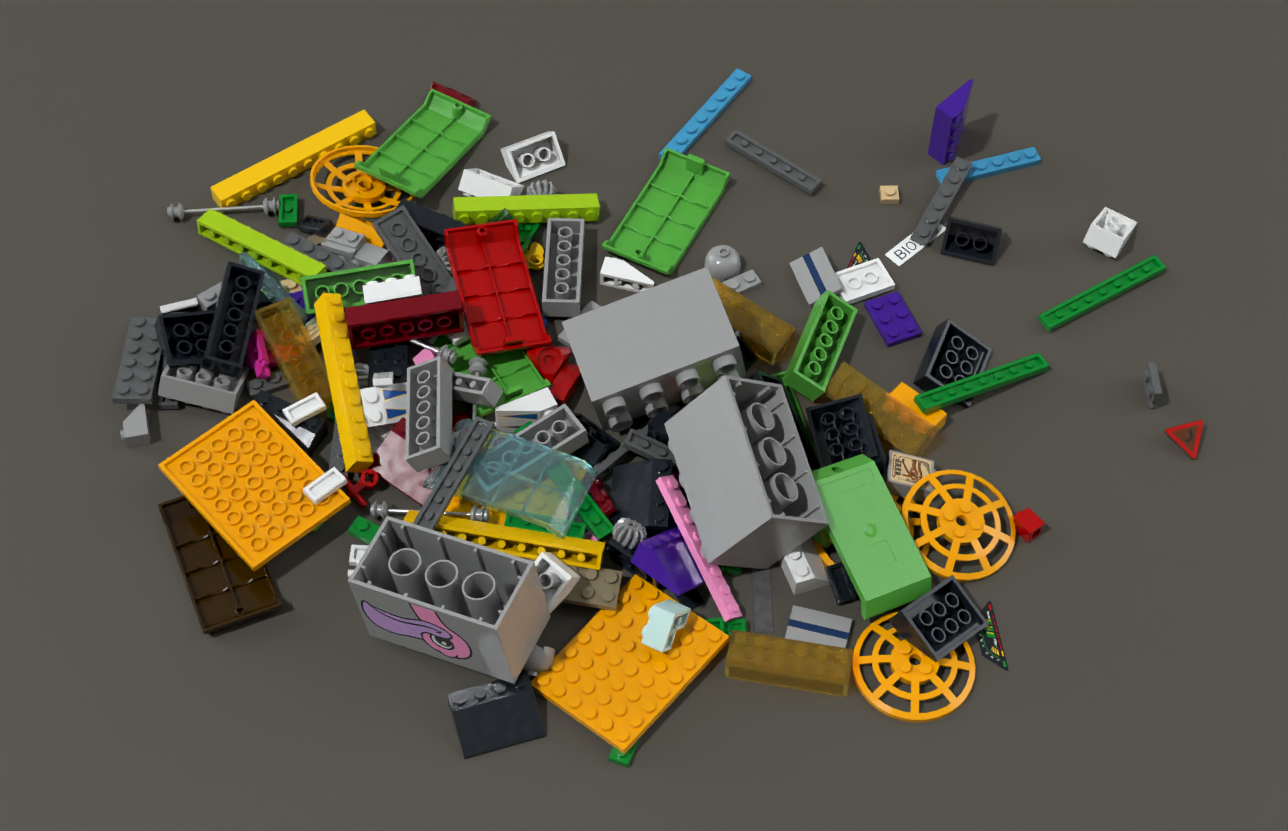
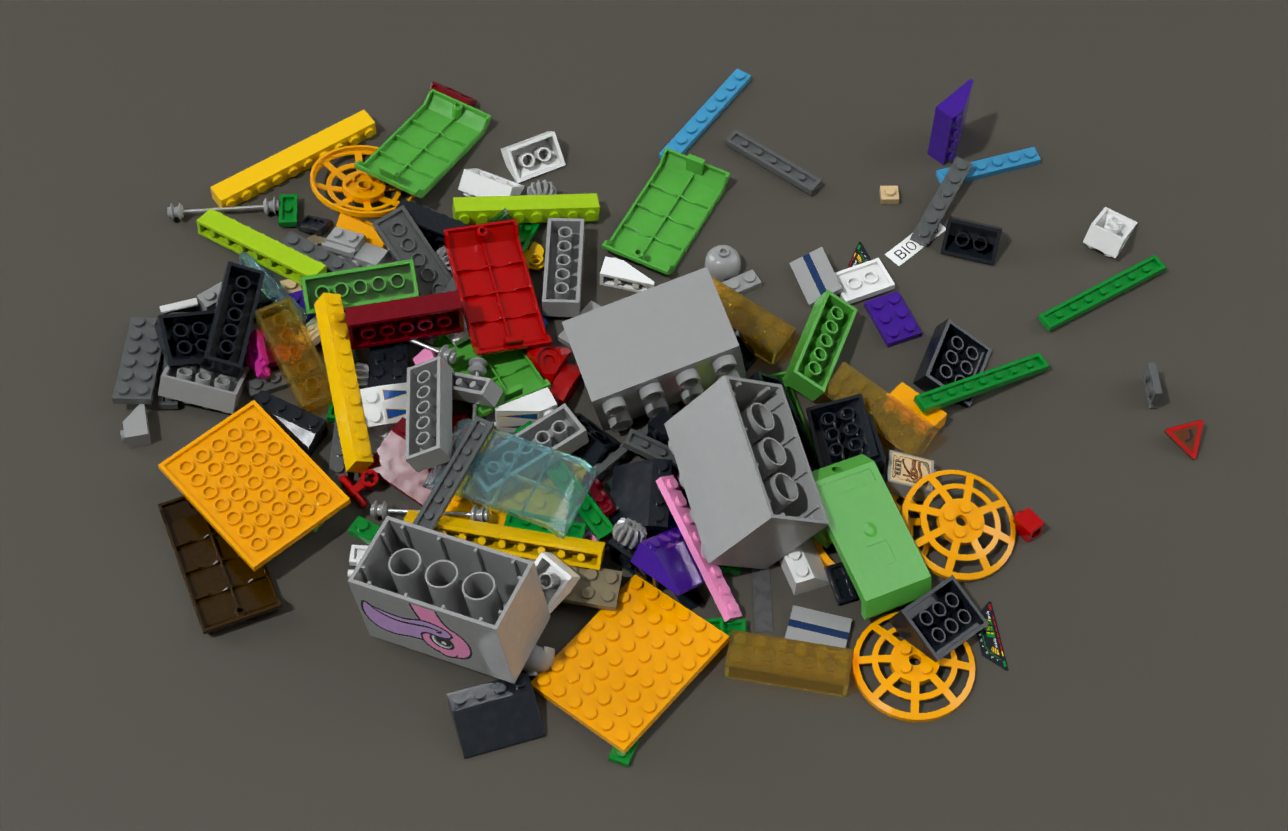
(304, 409): white tile -> none
(324, 485): white tile -> none
(383, 379): white tile -> none
(392, 289): white slope -> none
(663, 623): light aqua brick -> none

